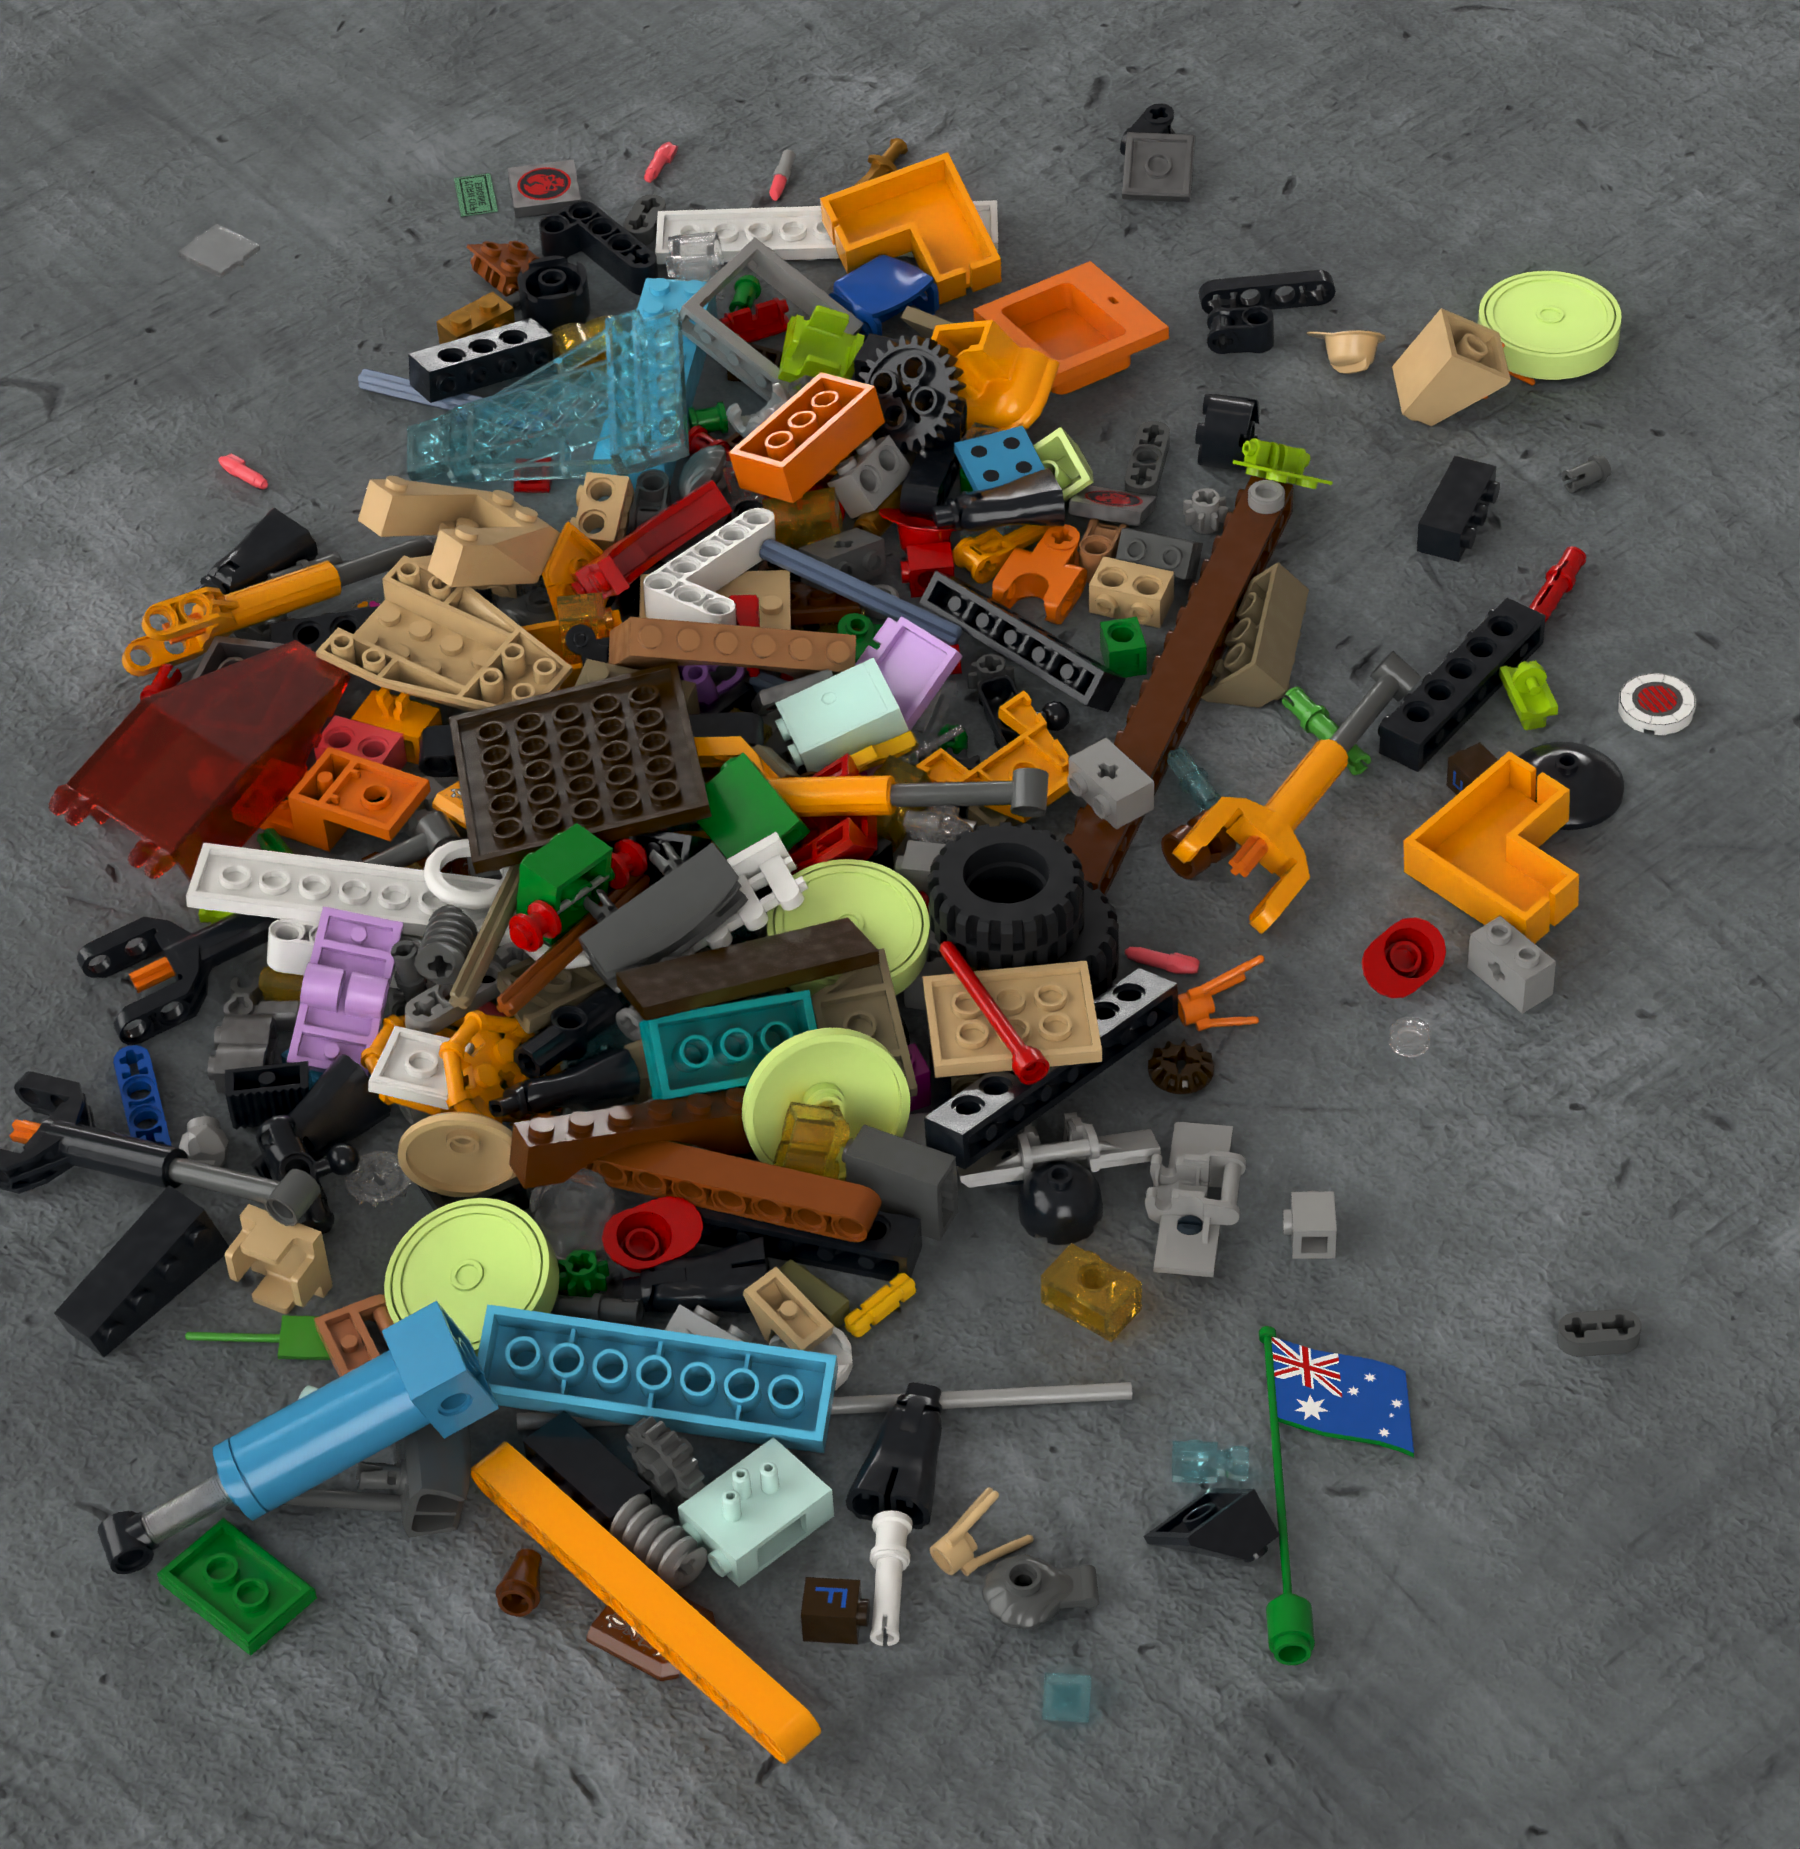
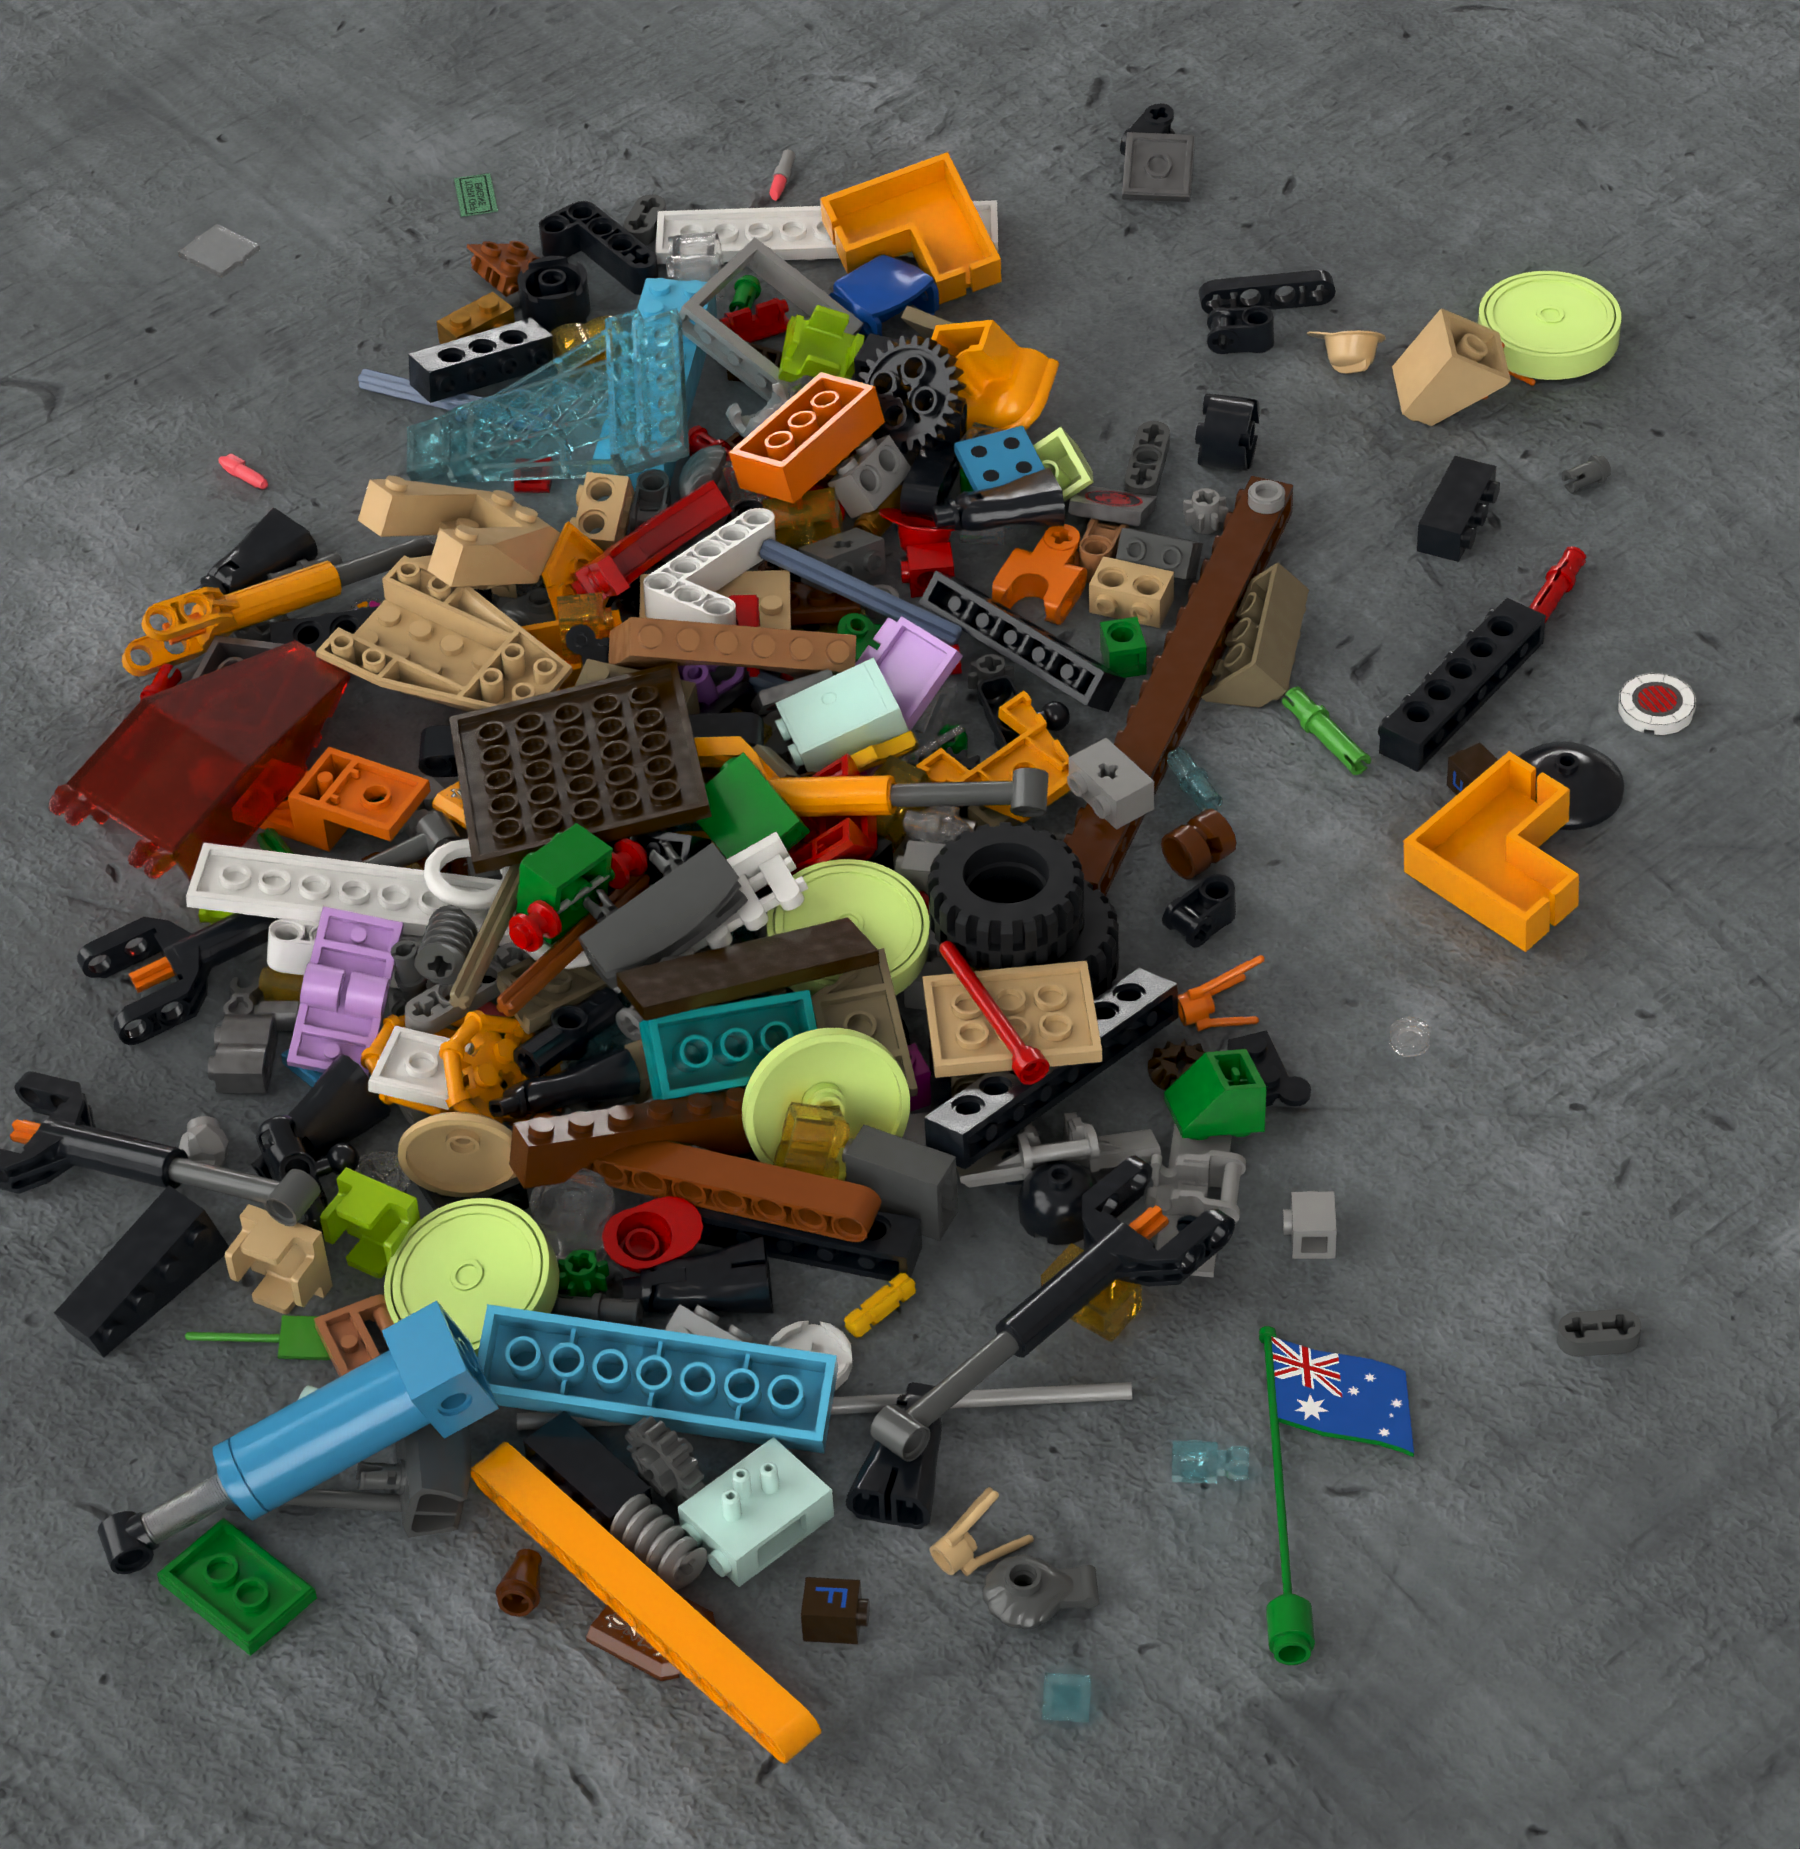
(142, 1108): blue beam -> none
(265, 1091): black brick -> none
(364, 741): coral brick -> none
(374, 1215): none -> lime panel
(400, 716): light orange brick -> none
(543, 187): tile -> none
(662, 156): coral piece -> none
(710, 418): green bush -> none
(786, 1312): tan slope -> none
(817, 1291): olive piece -> none
(884, 164): pearl gold sword -> none
(889, 1560): white pin -> none
(992, 550): light orange connector -> none
(1079, 322): orange piece -> none
(1109, 1254): none -> black piece
(1172, 963): coral piece -> none
(1202, 909): none -> black piece
(1218, 1097): none -> green slope
(1219, 1525): black slope -> none
(1268, 830): light orange piece -> none
(1278, 463): lime hinge -> none
(1290, 1090): none -> black hinge
(1403, 957): red piece -> none
(1511, 964): light grey brick -> none
(1529, 693): lime hips -> none

